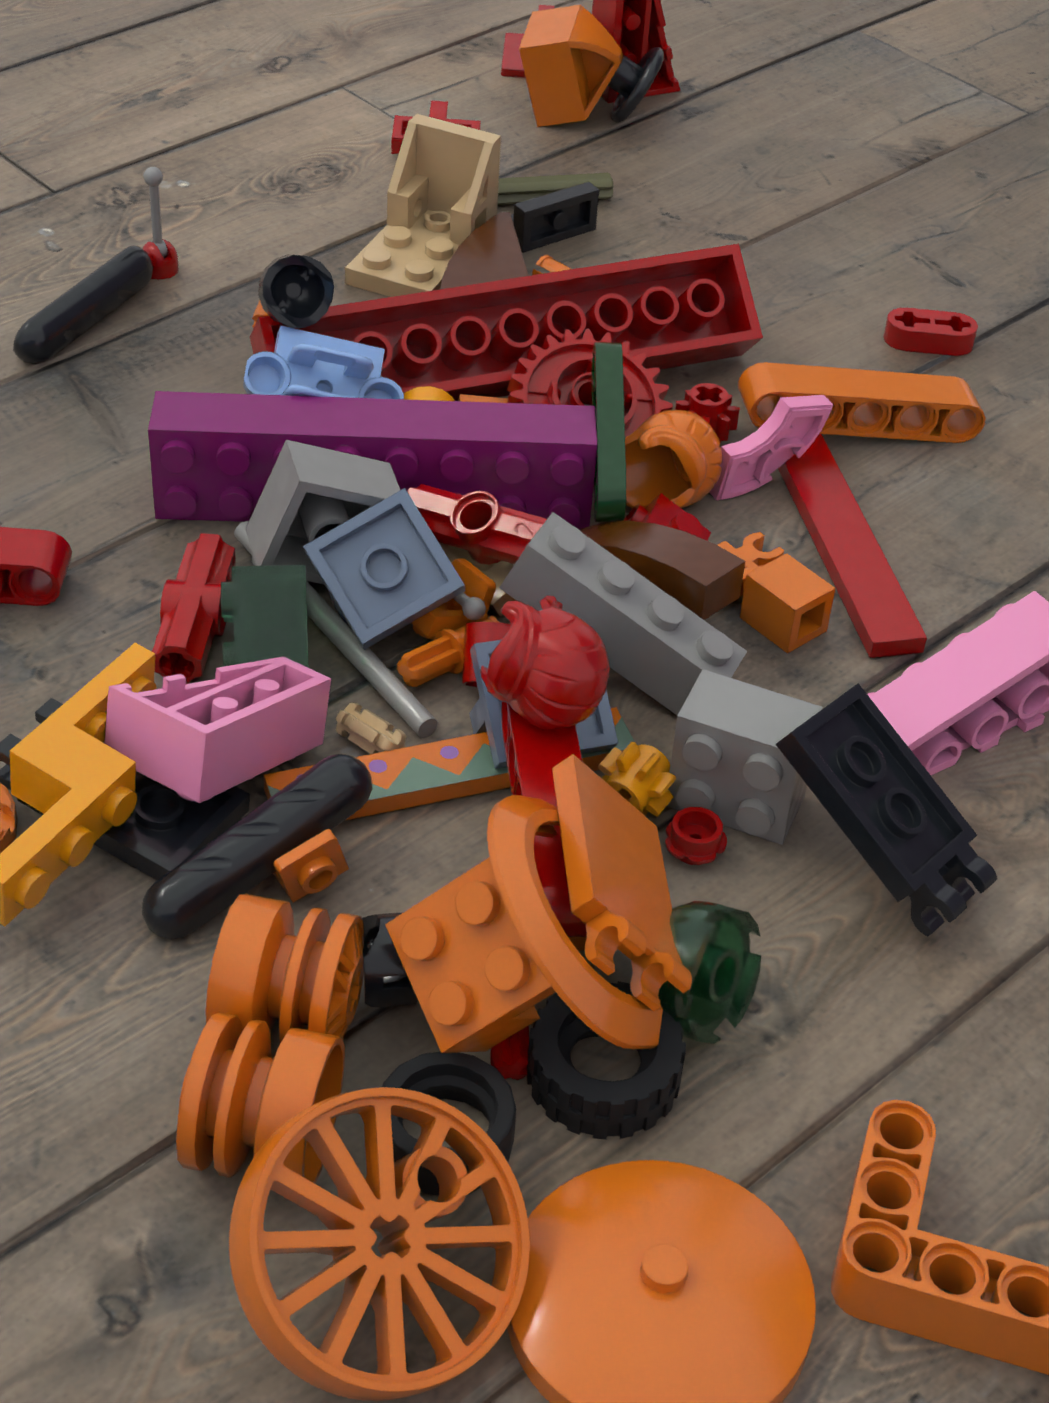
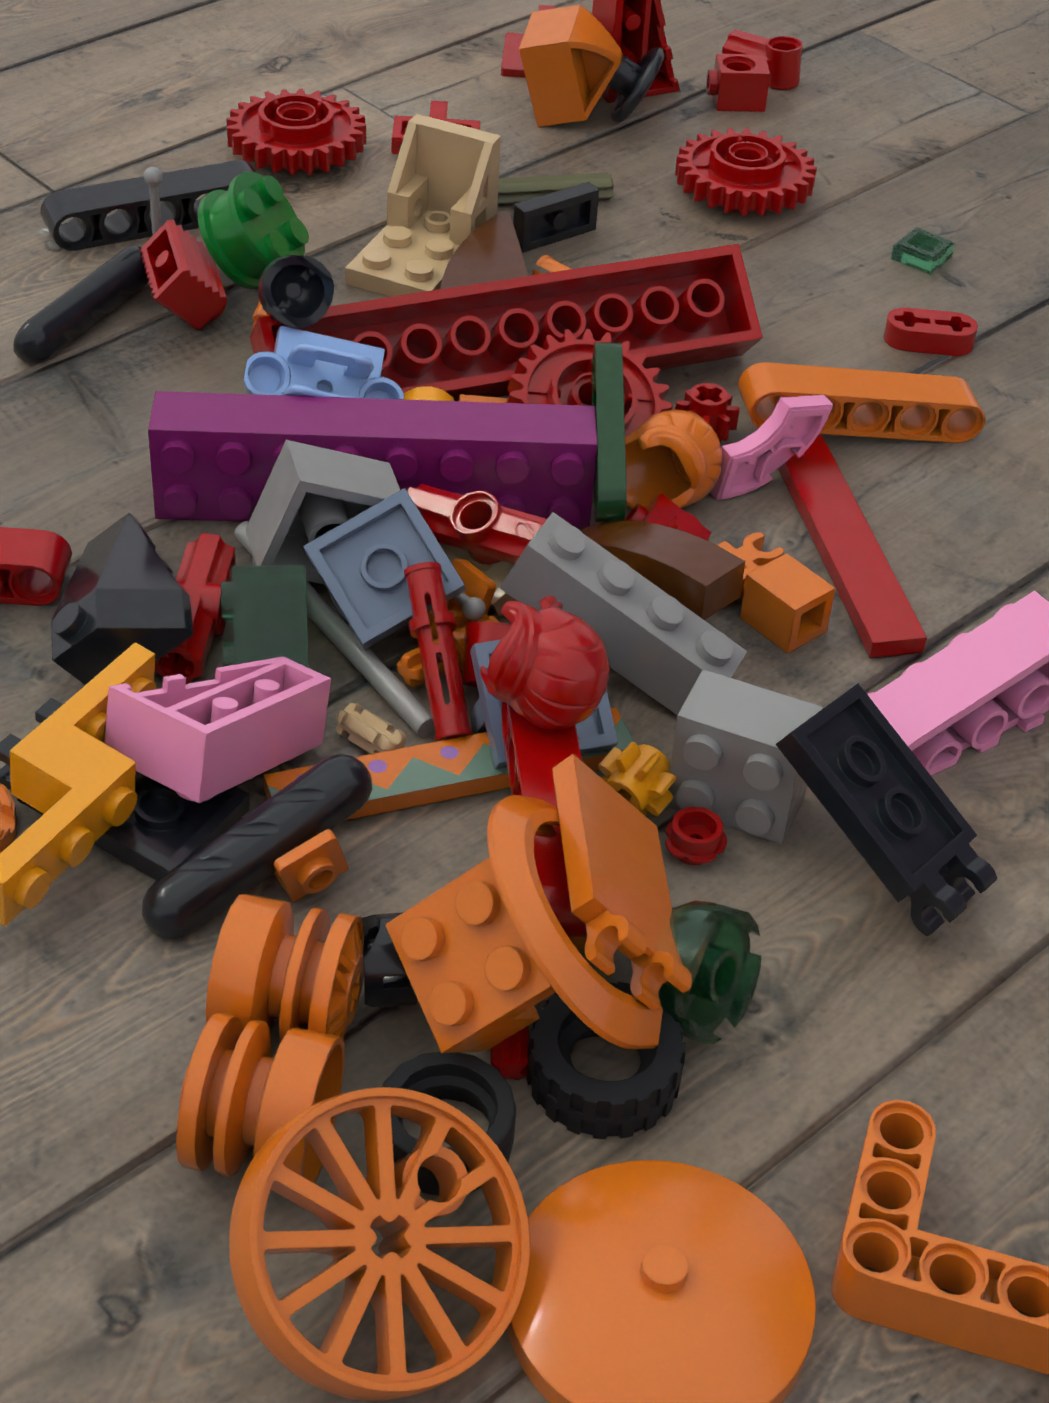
(117, 599): none -> black wedge
(131, 197): none -> black beam
(183, 275): none -> red brick
(250, 227): none -> green wheel
(296, 131): none -> red gear
(427, 588): none -> red pin
(739, 82): none -> red brick
(745, 171): none -> red gear
(781, 53): none -> red piece
(923, 250): none -> clear green tile

